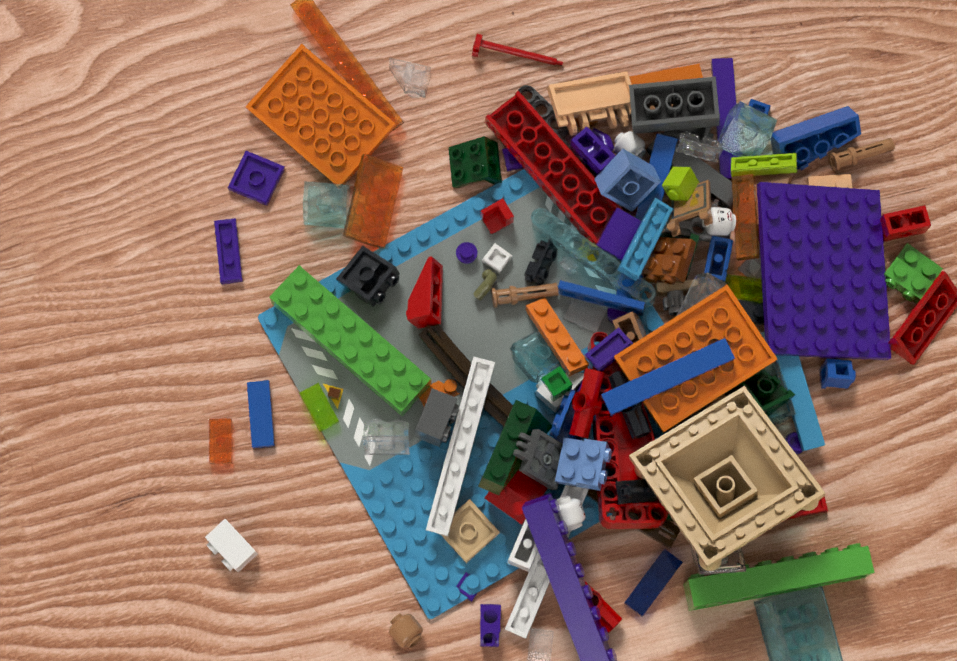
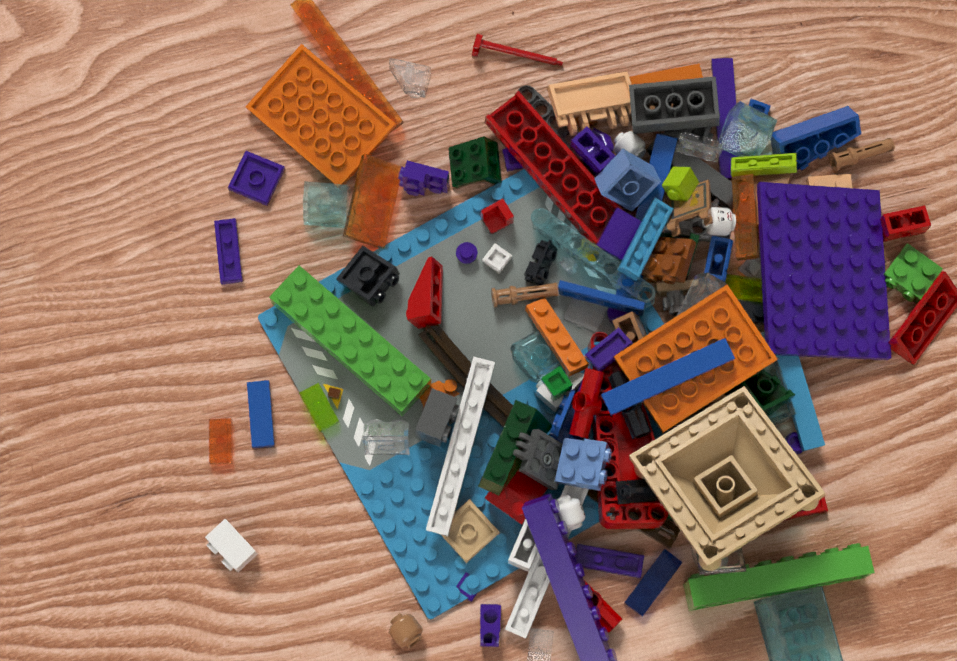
(418, 177): none -> dark purple plate
(489, 280): olive arm -> none
(609, 560): none -> dark purple tile
(836, 373): blue brick -> none

